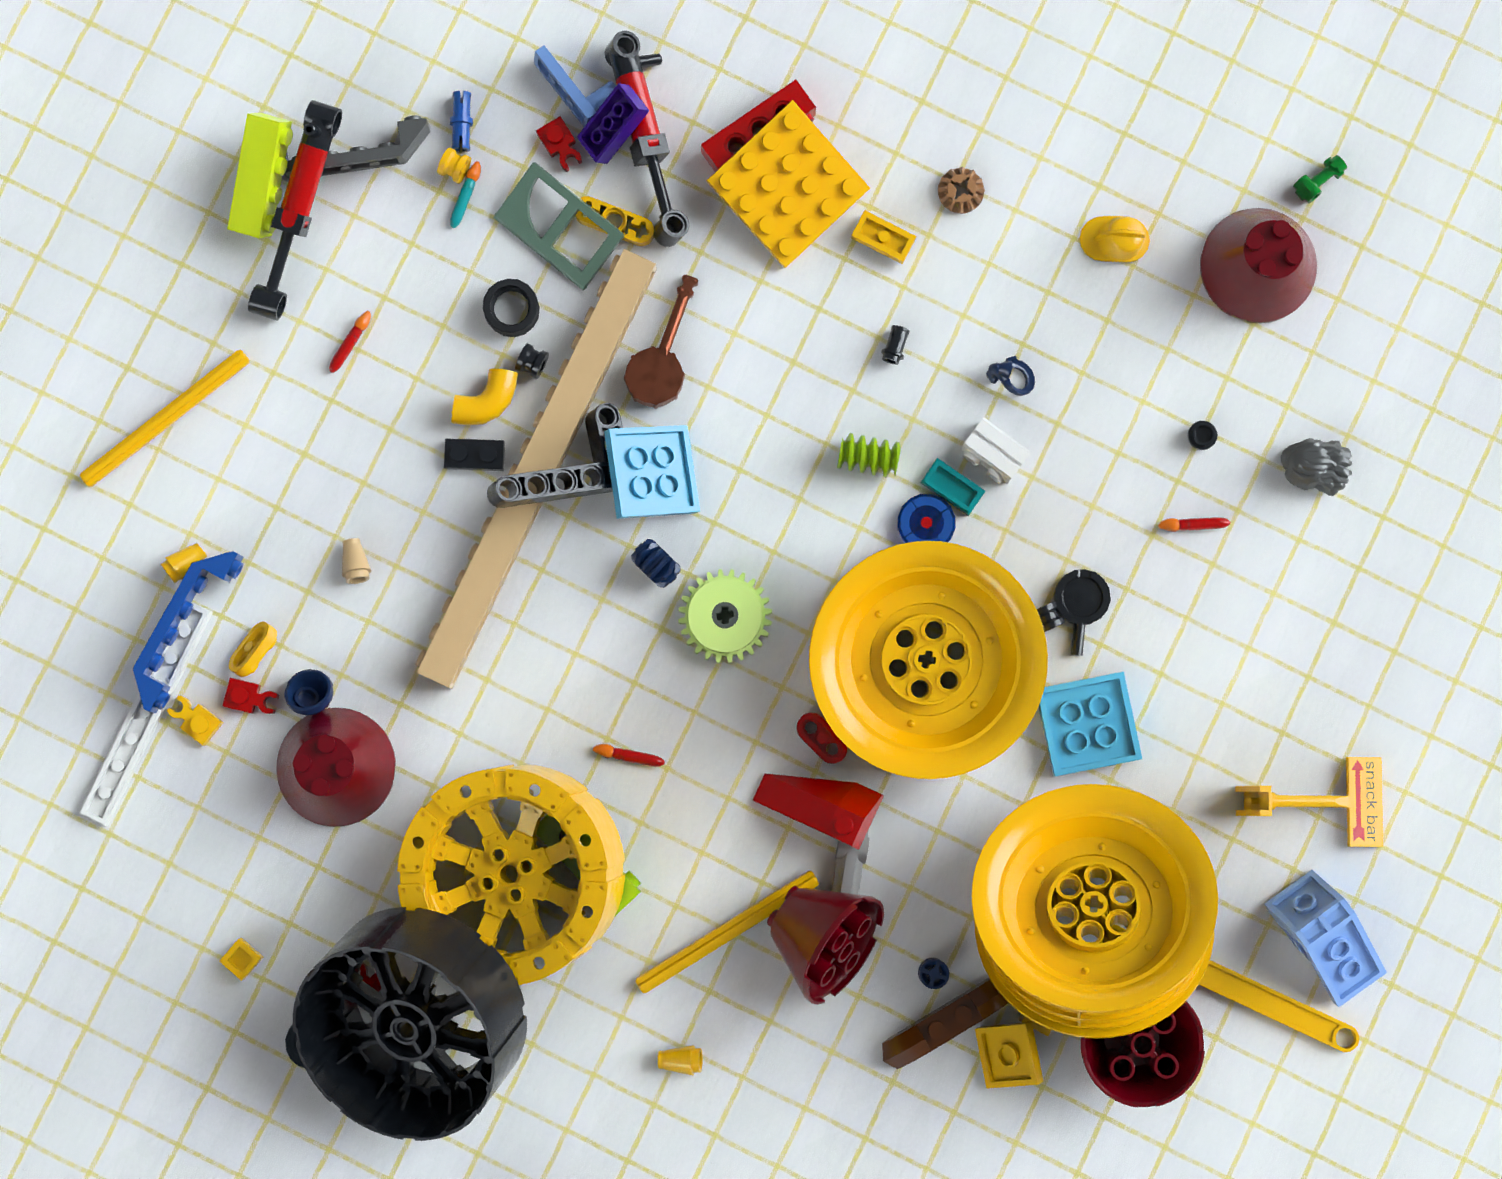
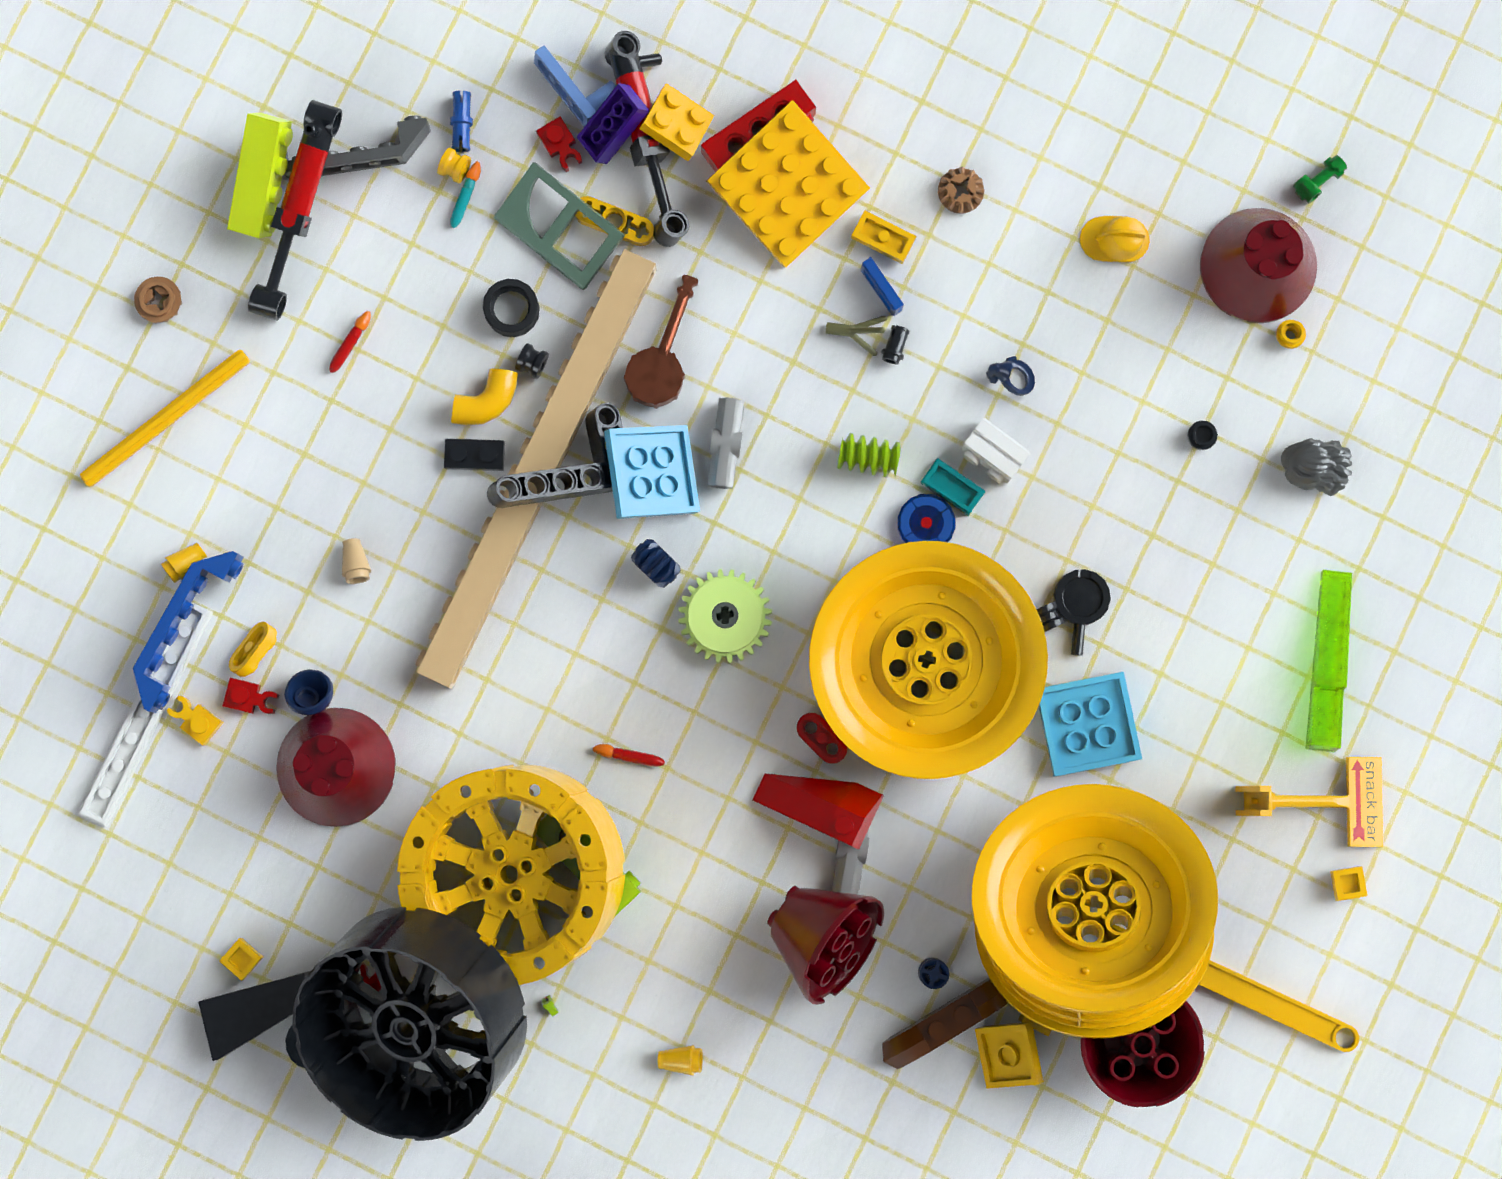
(146, 295): none -> medium nougat gear
(247, 1013): none -> black slope
(548, 1004): none -> lime piece
(676, 122): none -> yellow plate
(721, 935): yellow axle -> none
(726, 443): none -> light grey piece
(860, 328): none -> olive plant
(881, 287): none -> blue tile
(1194, 524): red piece -> none
(1295, 327): none -> yellow plate
(1327, 935): light blue bracket -> none
(1329, 662): none -> clear neon green slope
(1348, 883): none -> yellow plate

